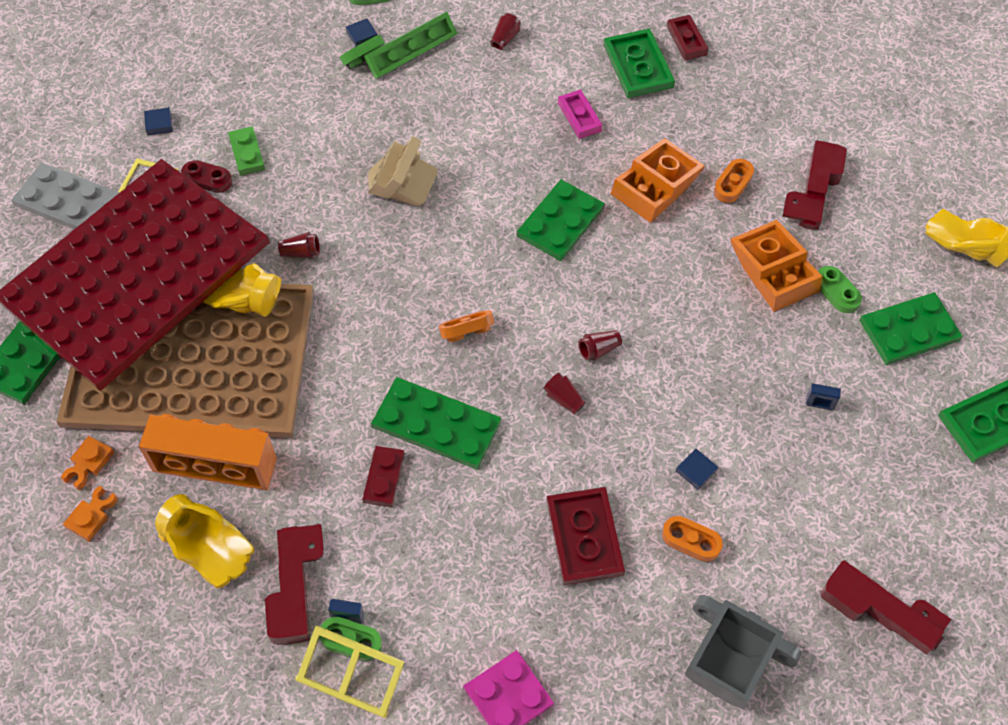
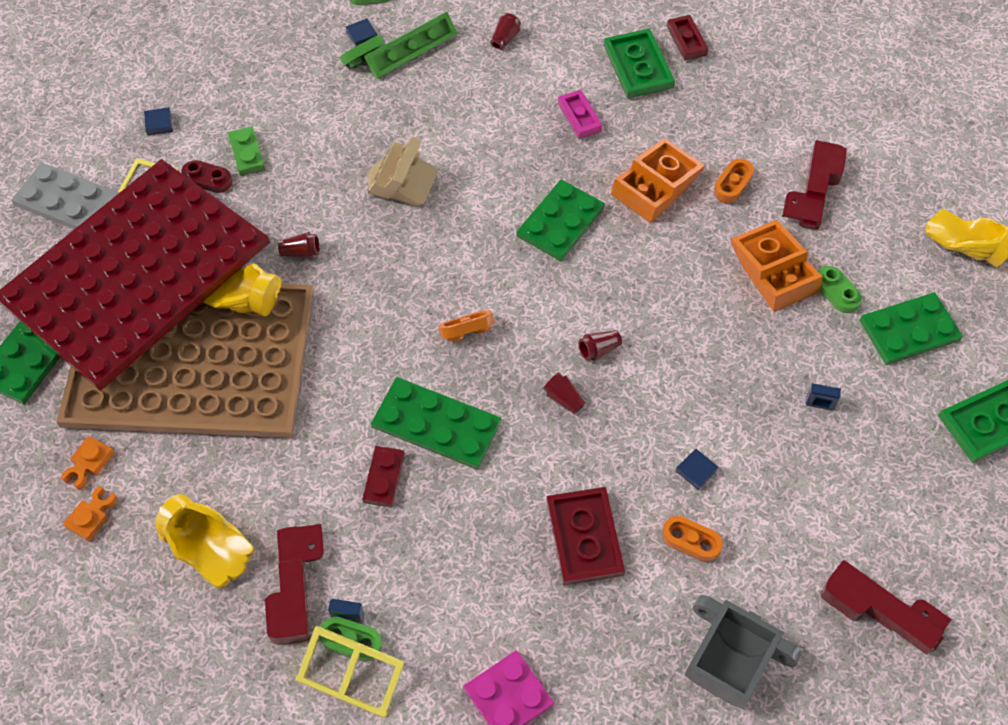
(208, 451): orange brick -> none

